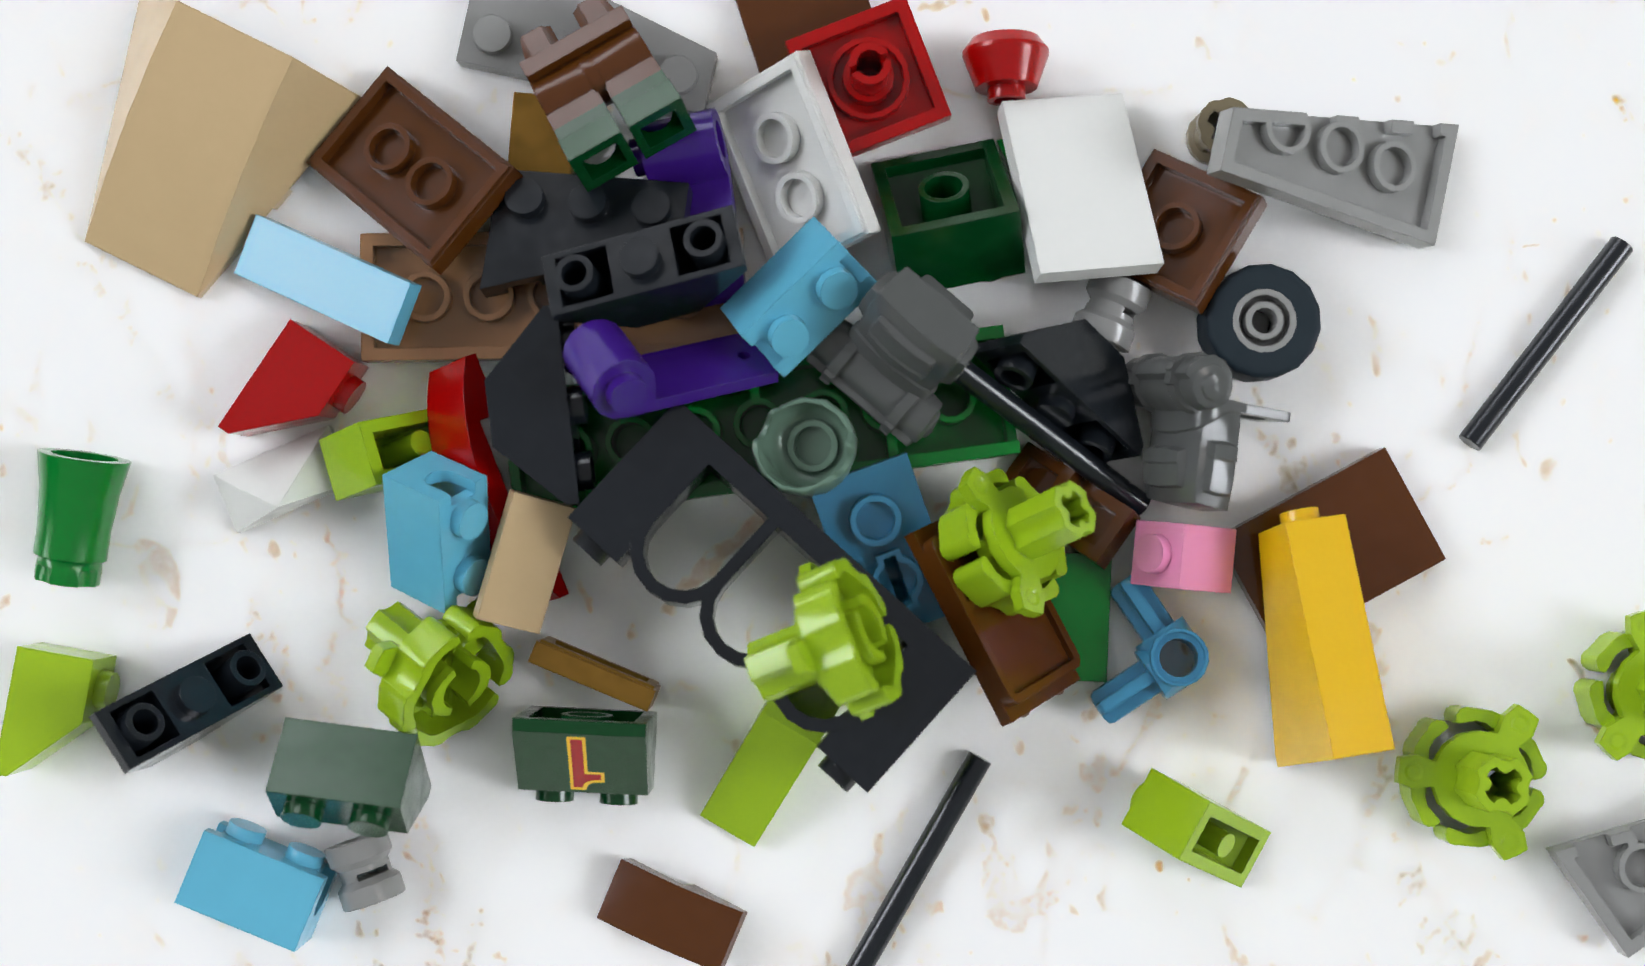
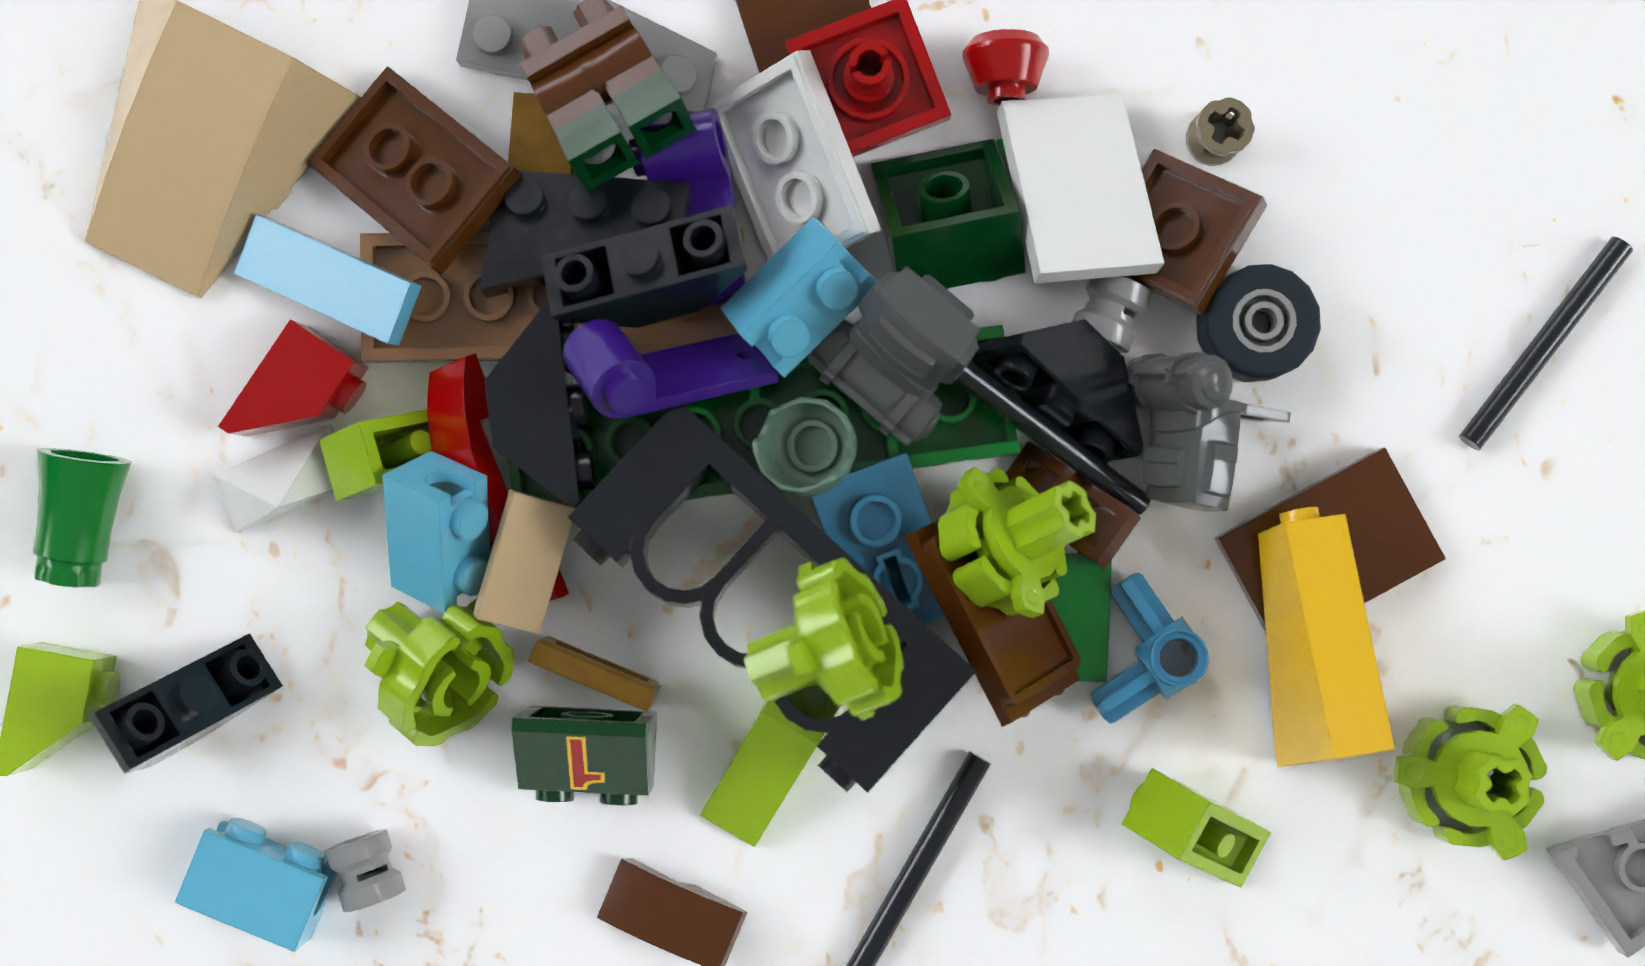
(348, 777): slope -> none
(1183, 556): bright pink brick -> none
(1349, 169): light grey wing -> none

